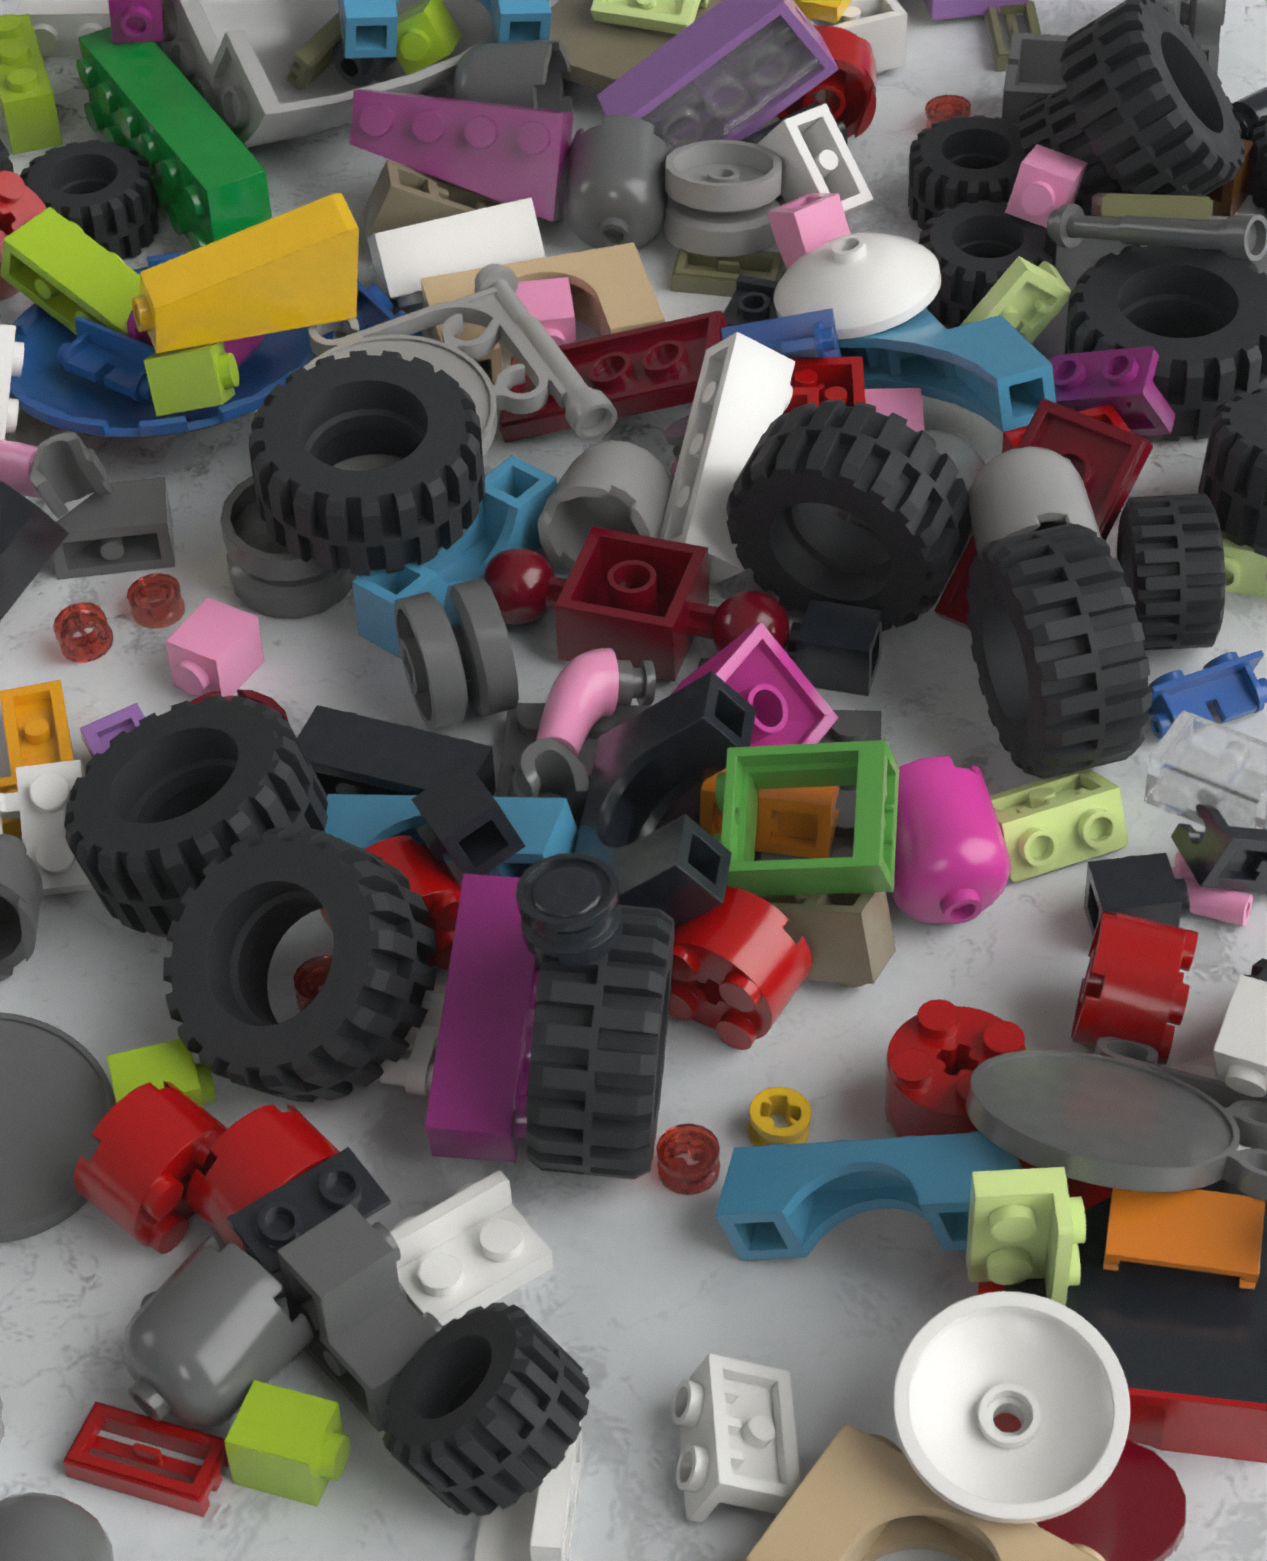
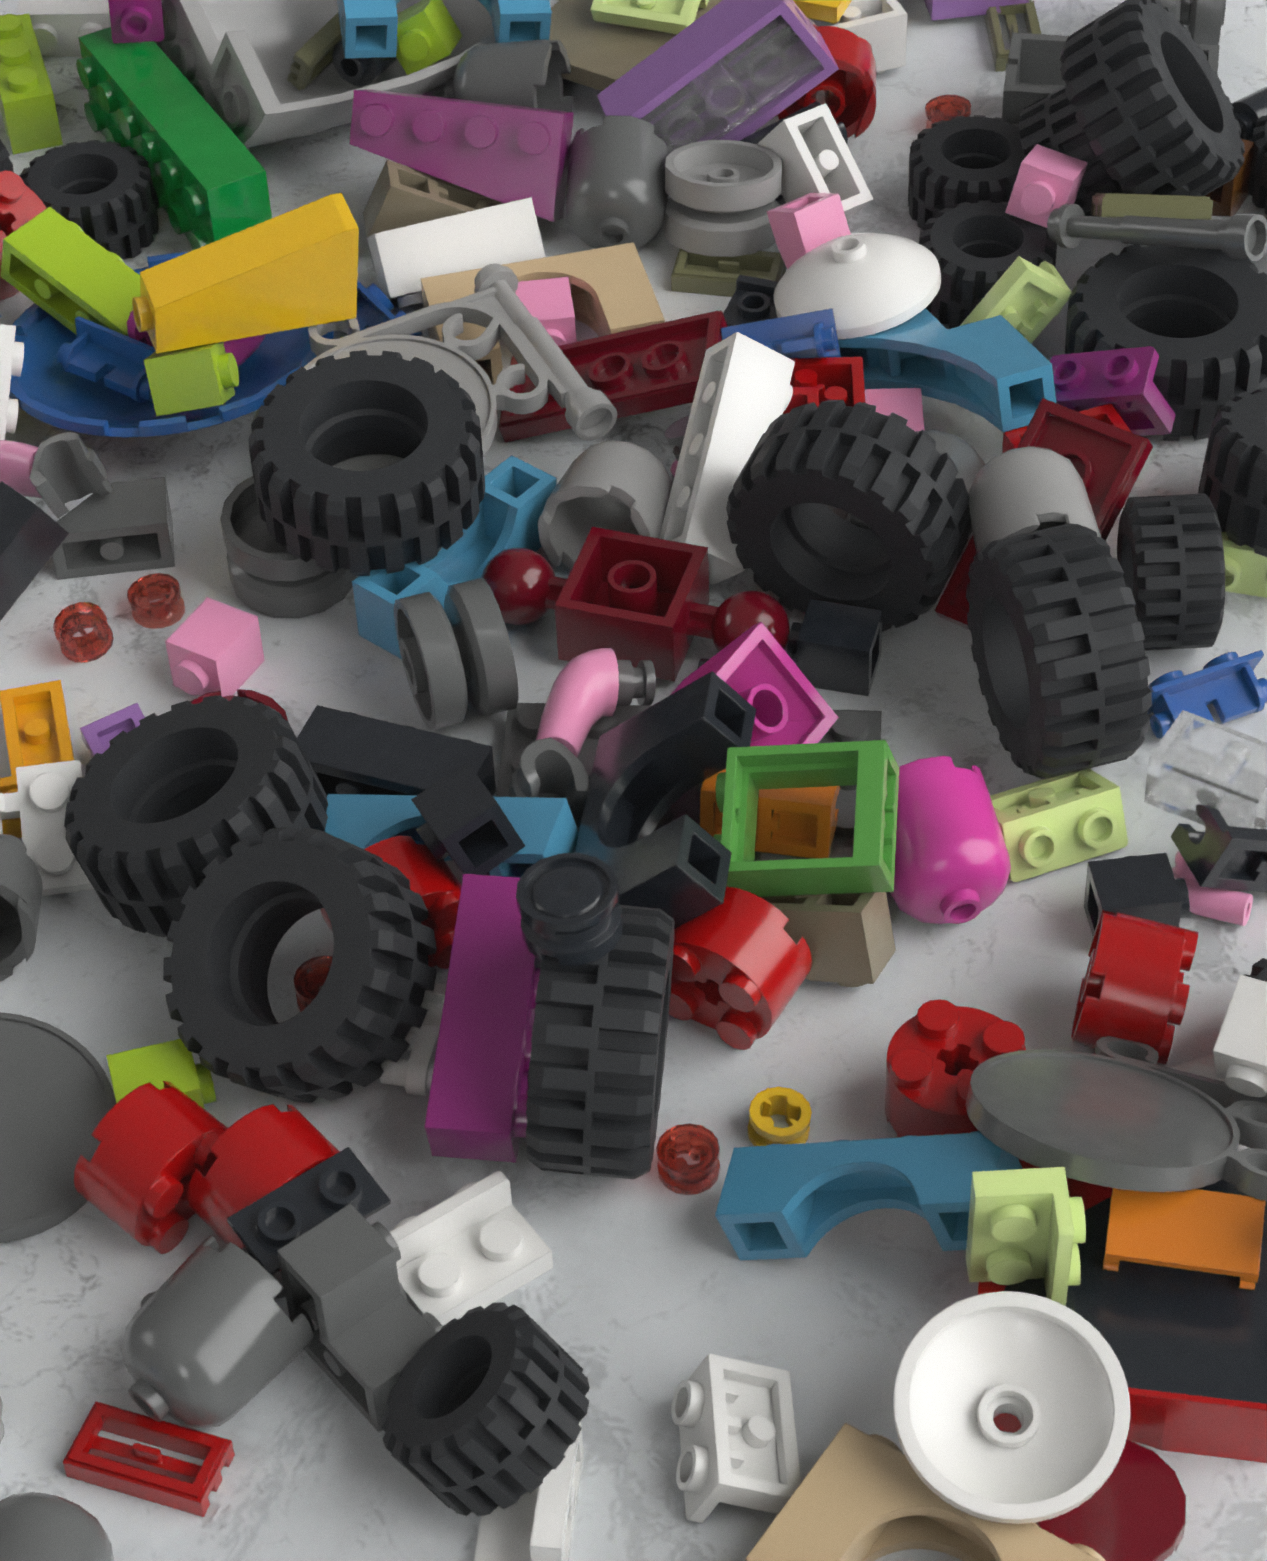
(287, 1443): lime brick -> none

